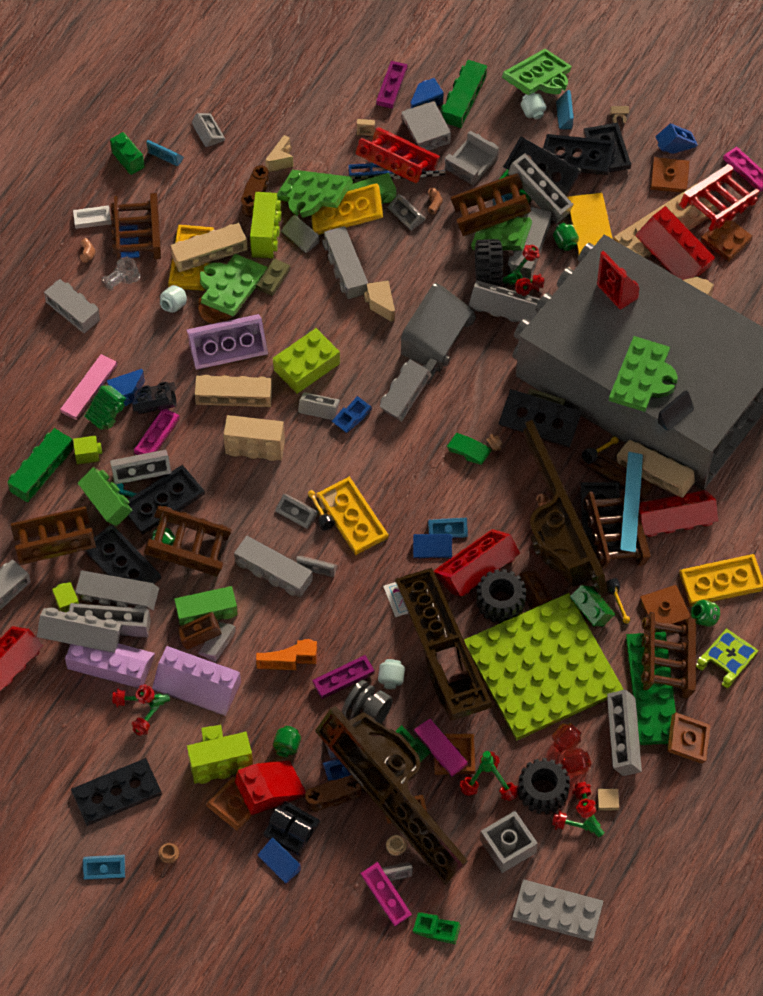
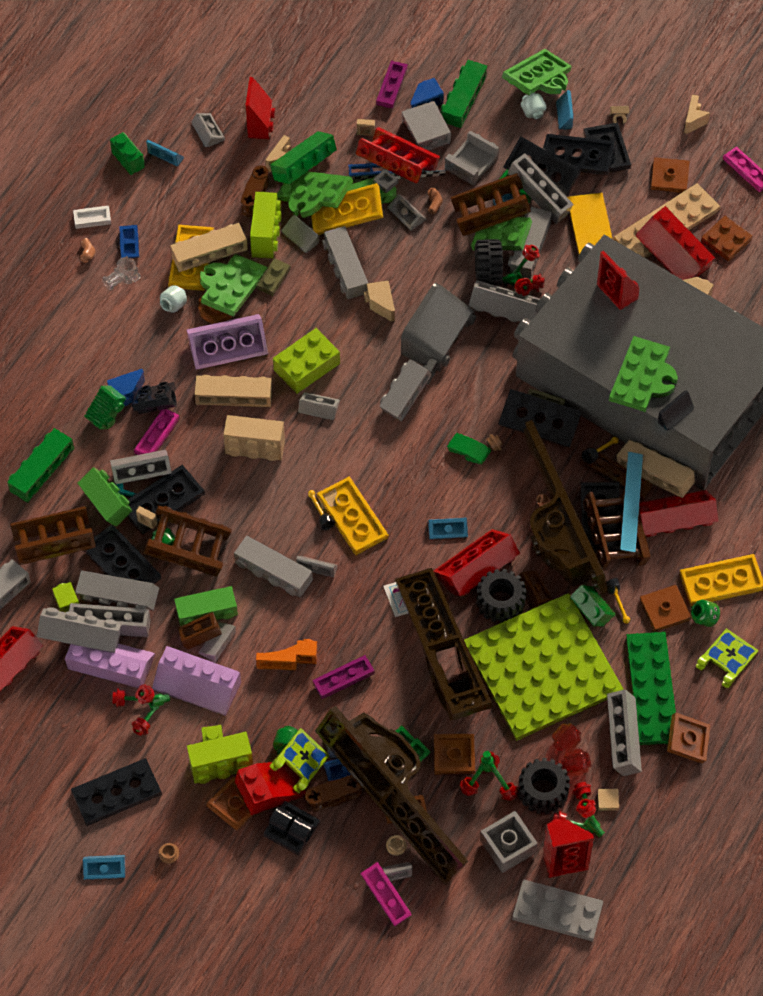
(72, 305): light grey brick -> none
(87, 449): lime brick -> none
(88, 387): bright pink tile -> none
(146, 517): none -> tan tile
(152, 219): reddish brown fence -> none
(258, 111): none -> red slope
(279, 861): blue slope -> none
(296, 511): light grey slope -> none
(303, 157): none -> green brick
(303, 757): none -> lime flag
(352, 415): blue slope -> none
(363, 700): dark grey wheel -> none
(385, 181): none -> dark grey plate
(391, 673): light aqua head -> none
(432, 546): blue slope -> none
(436, 929): green slope -> none
(440, 747): dark pink tile -> none
(565, 236): green head -> none
(566, 848): none -> red slope
(675, 139): blue slope -> none
(686, 648): reddish brown fence -> none
(695, 117): none -> tan slope
(714, 183): red fence -> none

